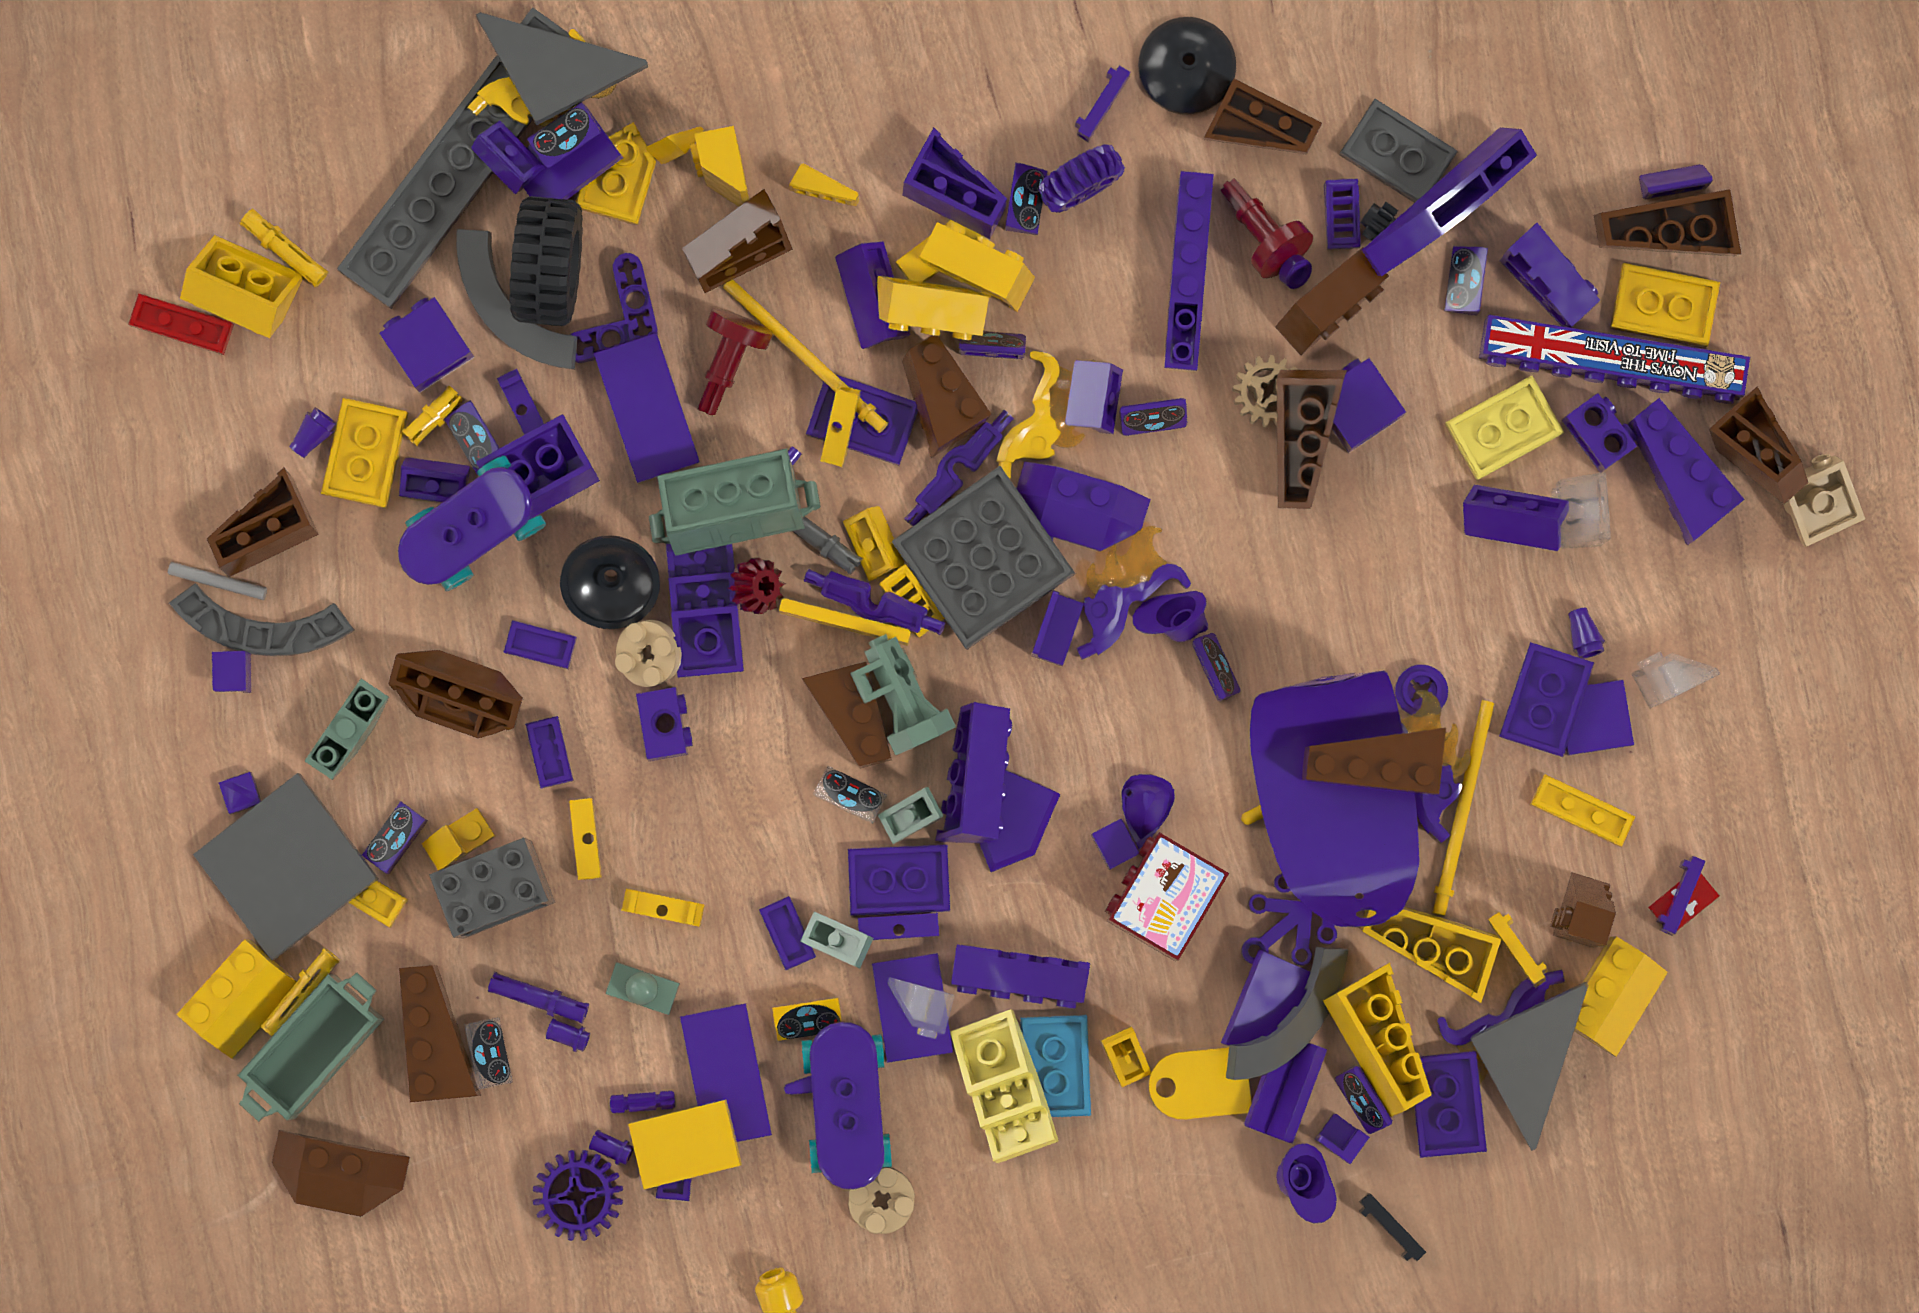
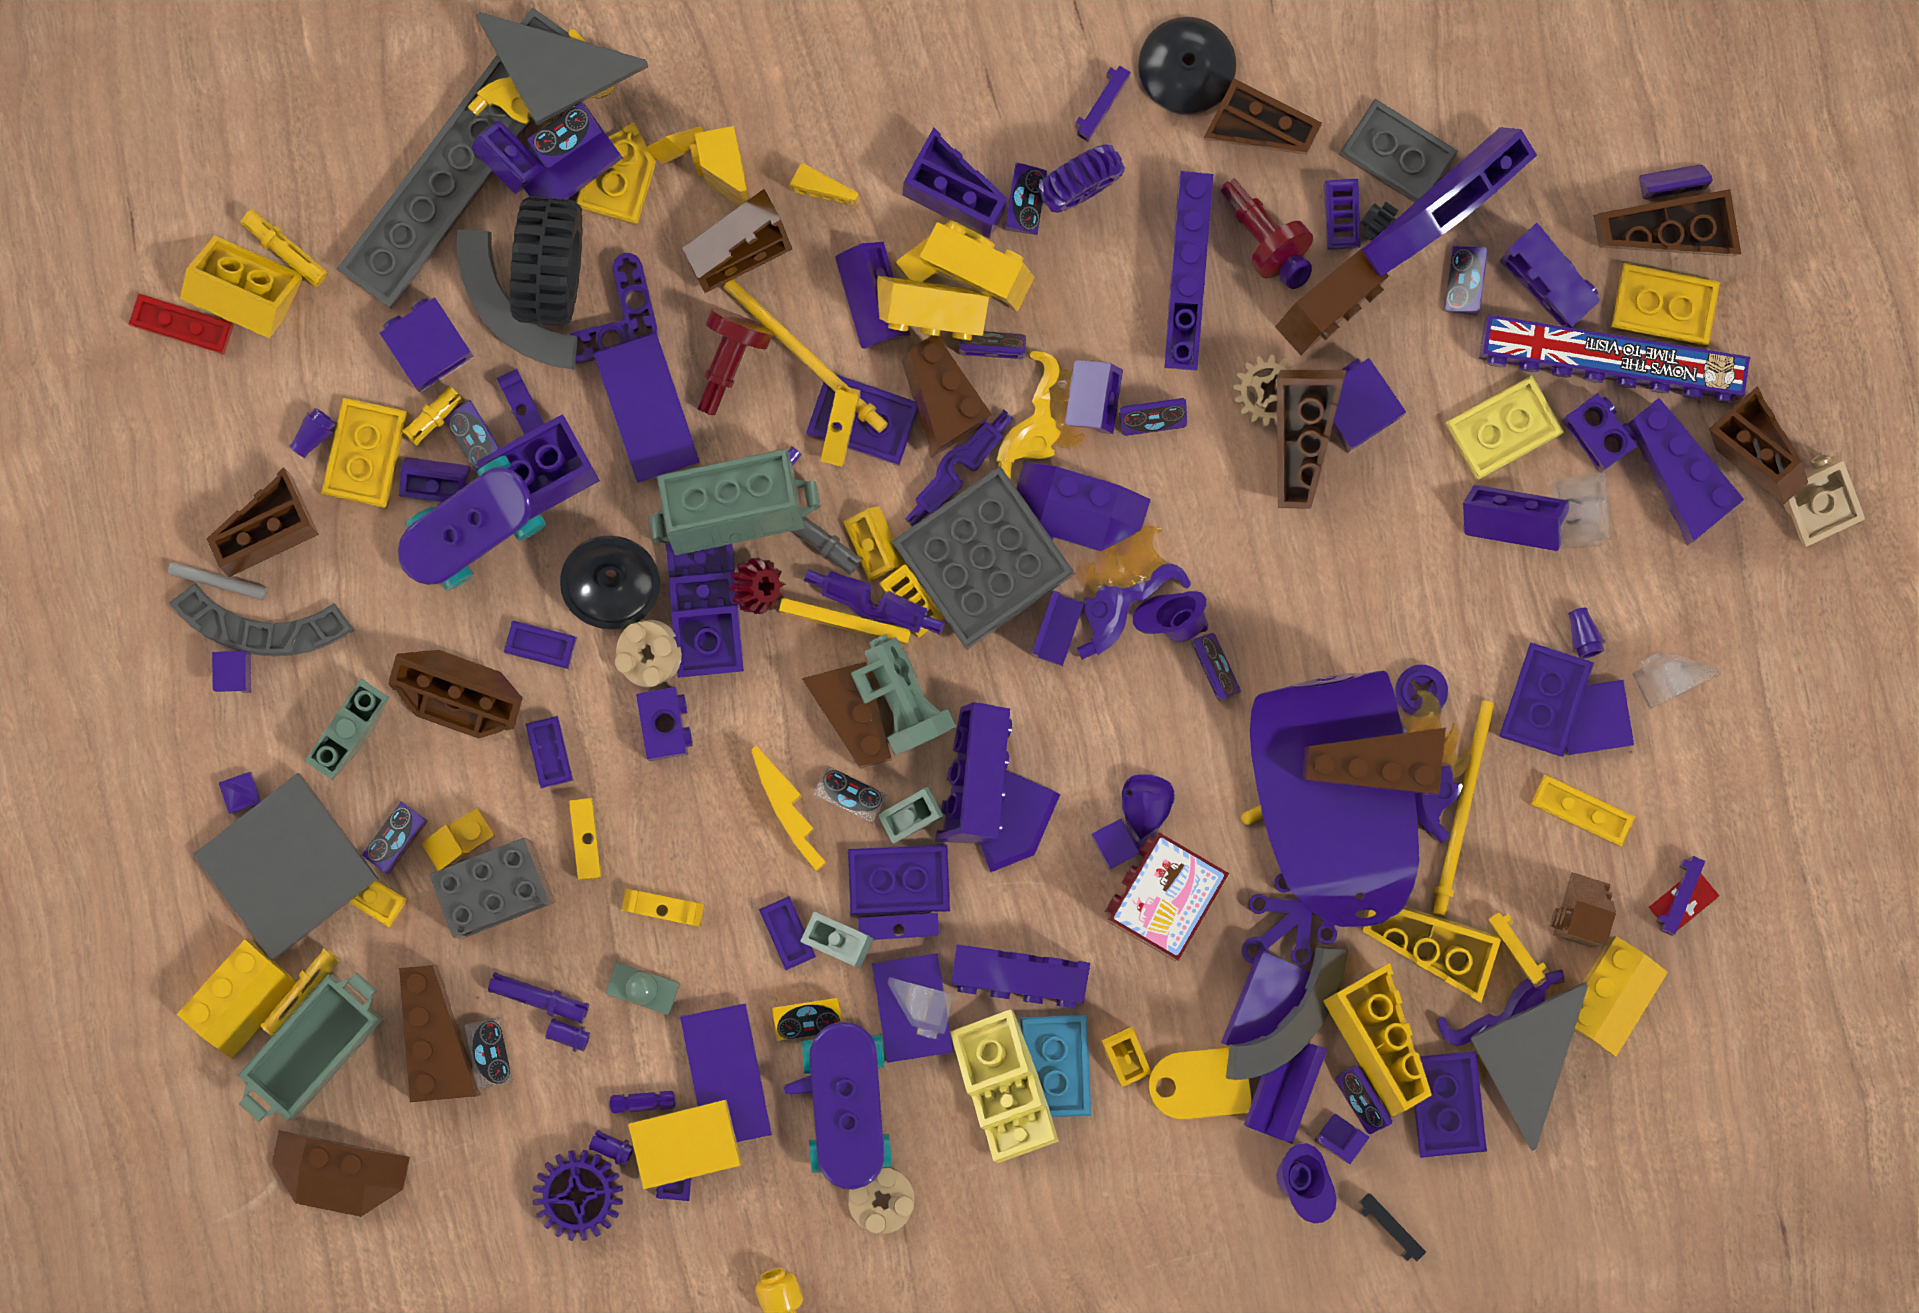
(782, 797): none -> yellow slope

